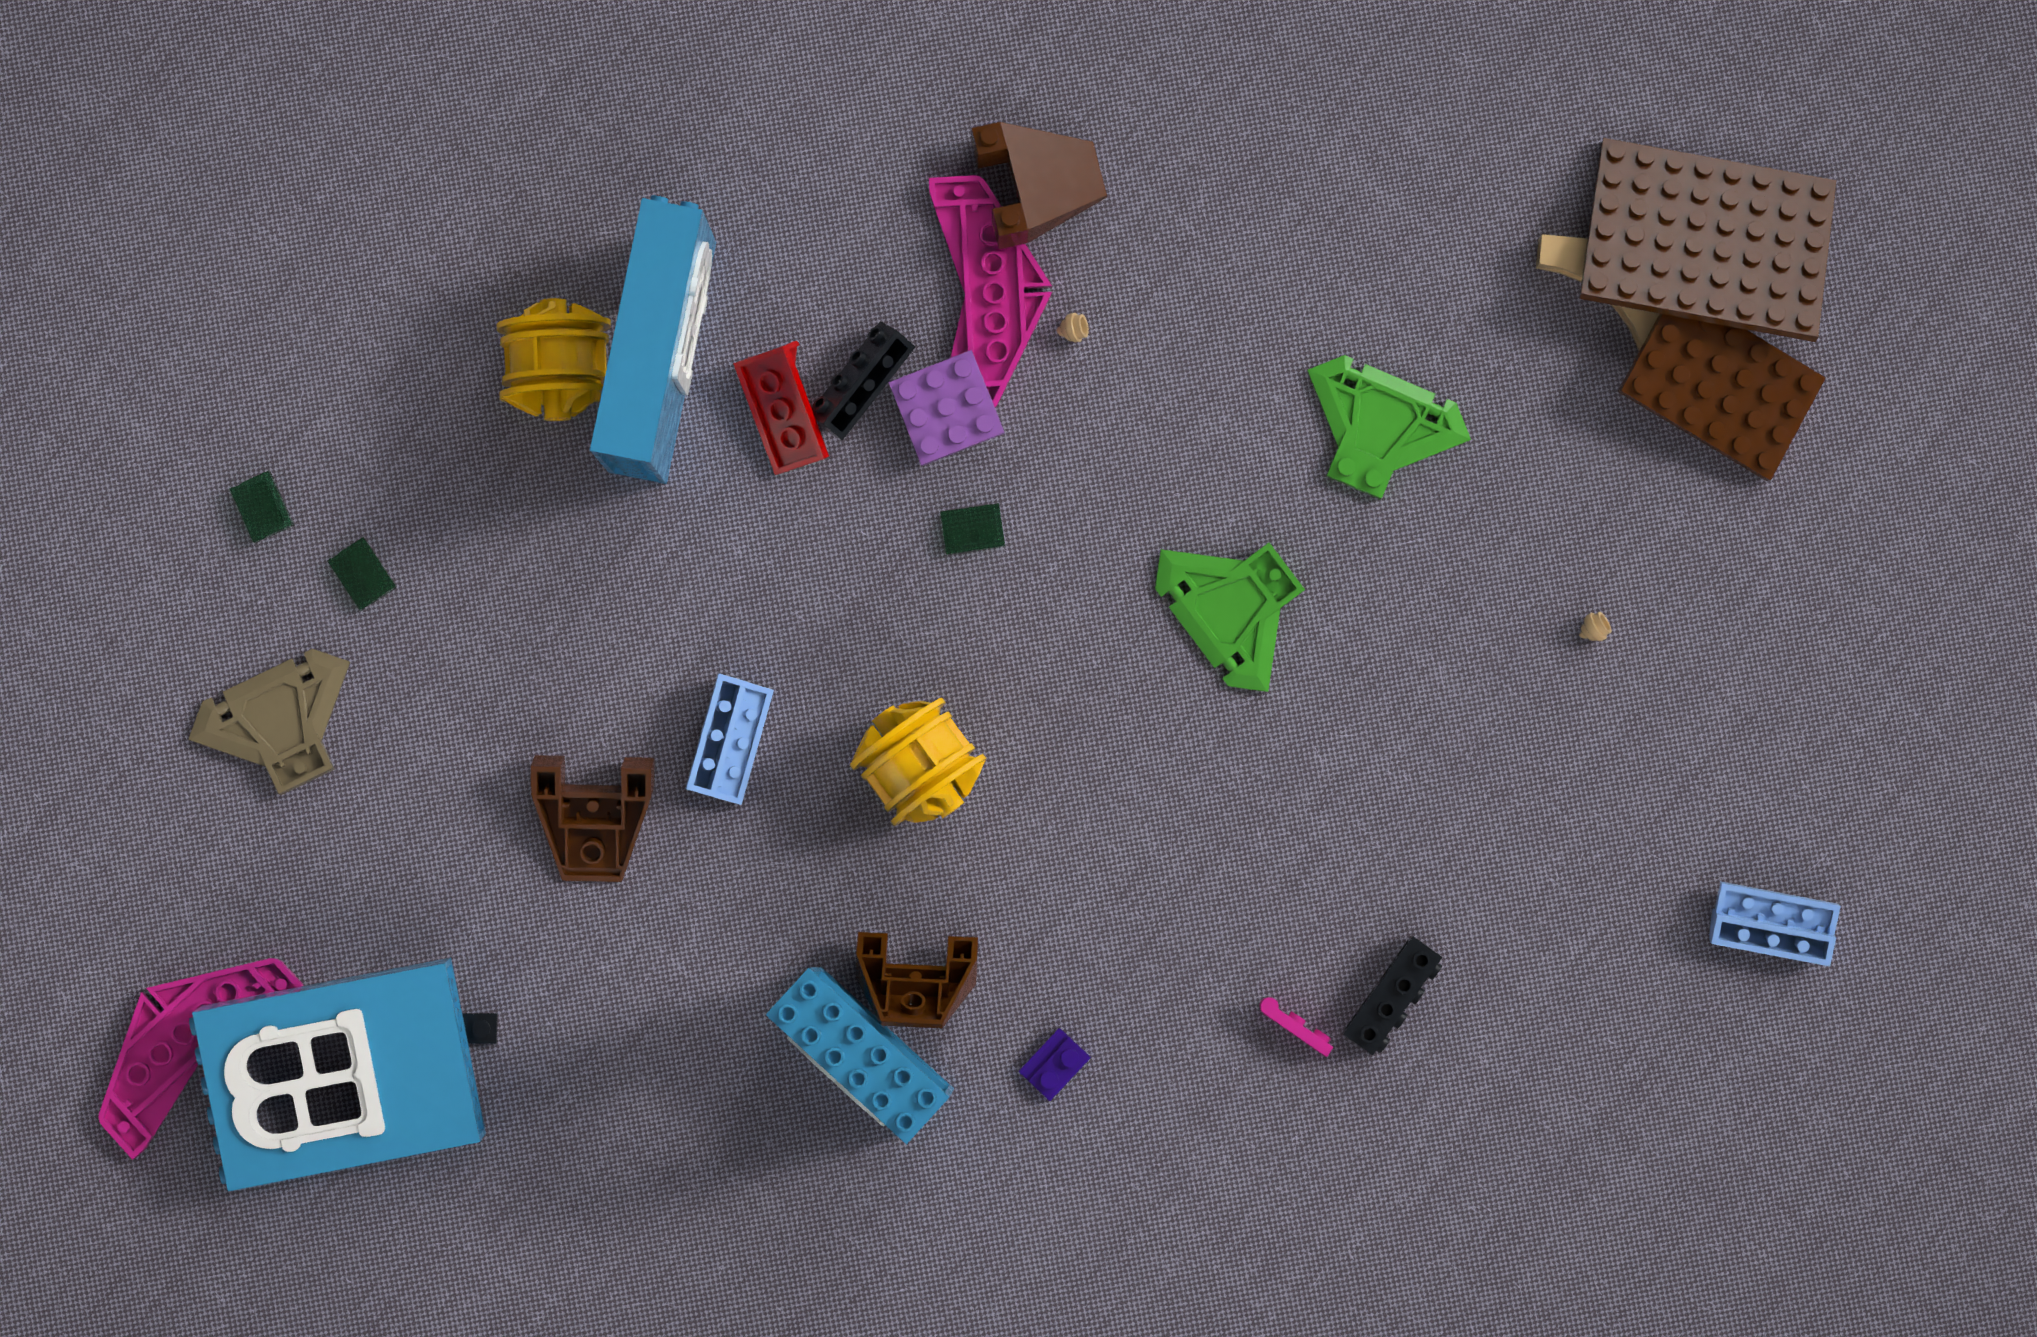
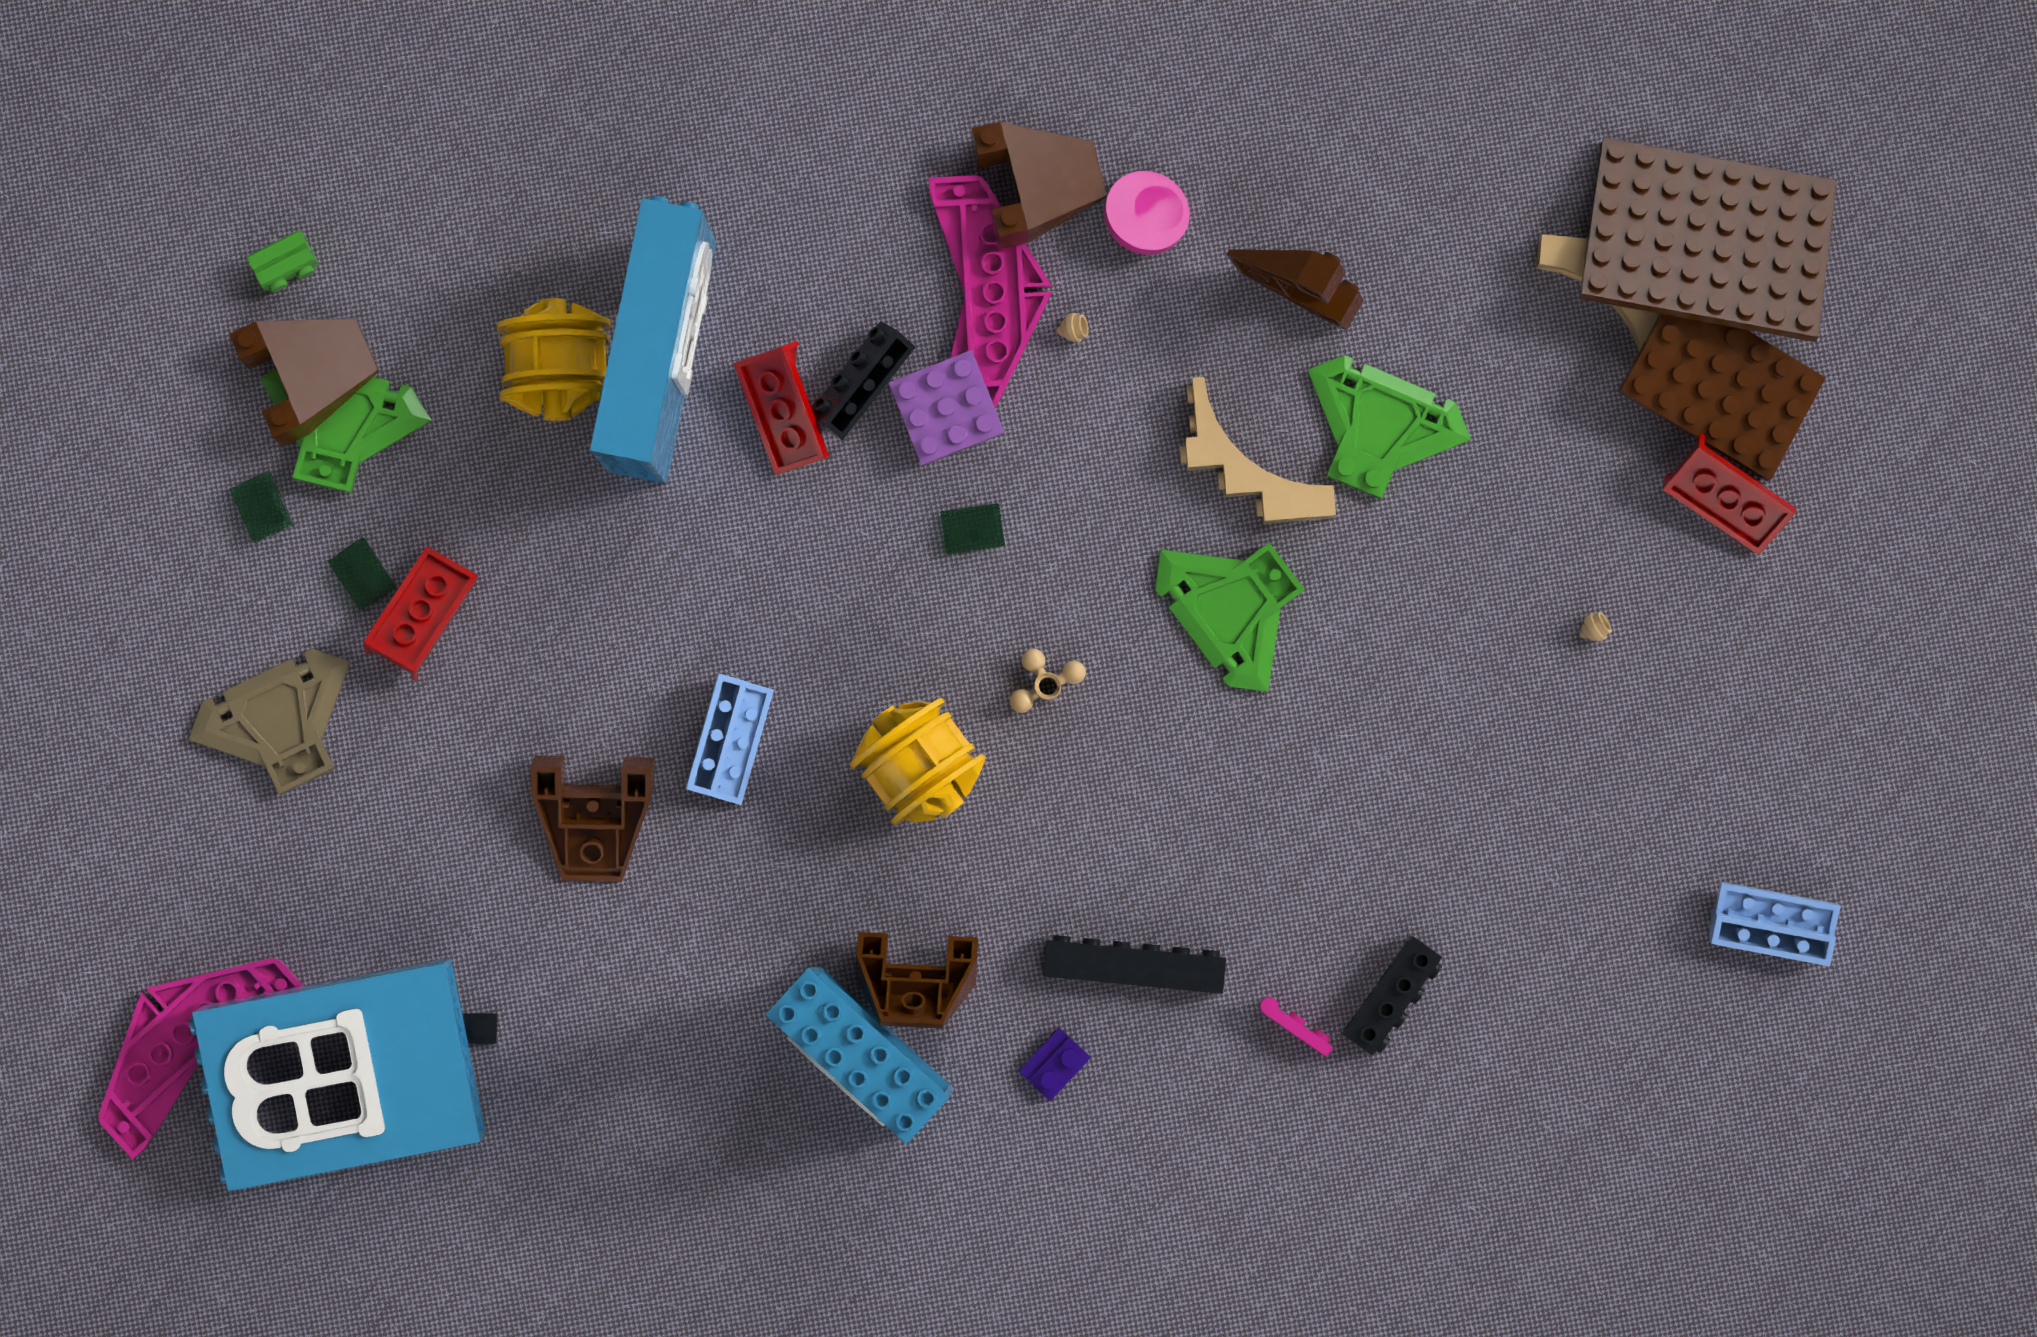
(283, 262): none -> bright green brick
(317, 363): none -> reddish brown wedge
(353, 432): none -> bright green plate
(420, 611): none -> red plate
(1034, 661): none -> tan piece
(1134, 966): none -> black brick
(1146, 212): none -> piece
(1212, 449): none -> tan arch
(1303, 279): none -> reddish brown wedge
(1728, 498): none -> red plate

